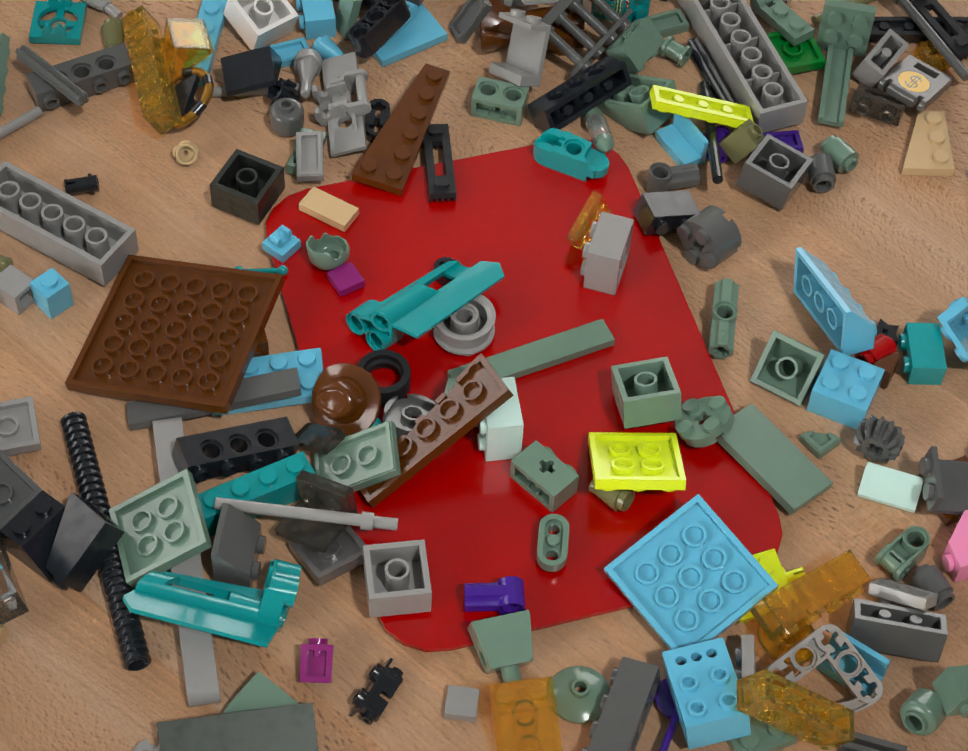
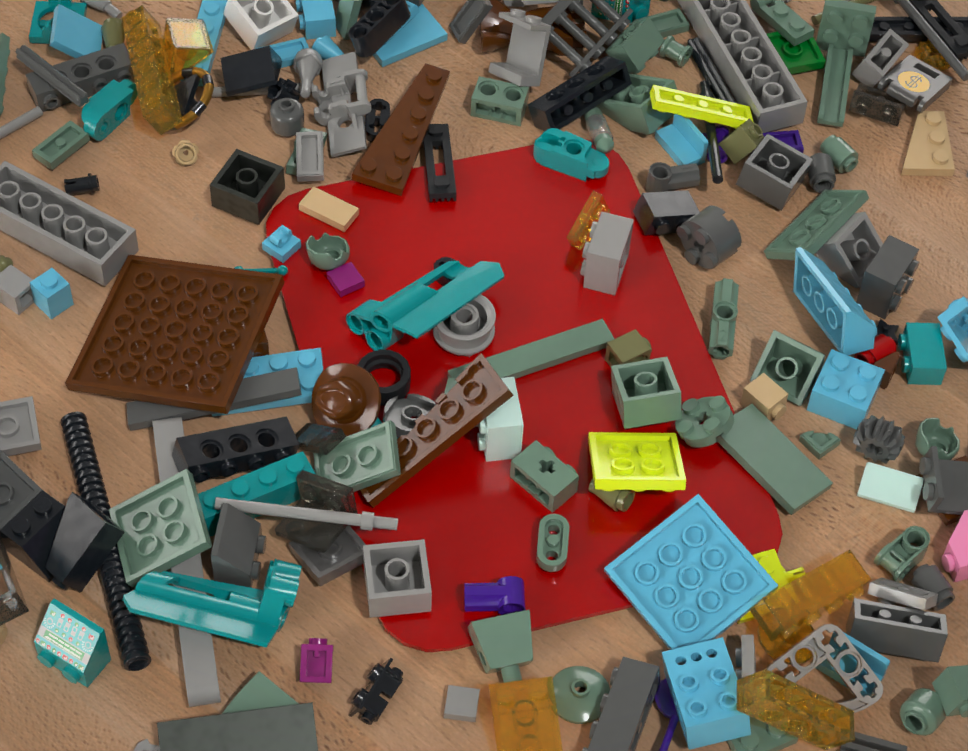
(60, 145): none -> sand green plate
(71, 644): none -> teal slope
(74, 33): none -> medium azure tile
(108, 108): none -> teal piece
(628, 349): none -> olive brick
(765, 396): none -> tan brick
(817, 223): none -> sand green tile
(851, 249): none -> light grey slope
(888, 277): none -> dark grey brick
(933, 434): none -> sand green hair

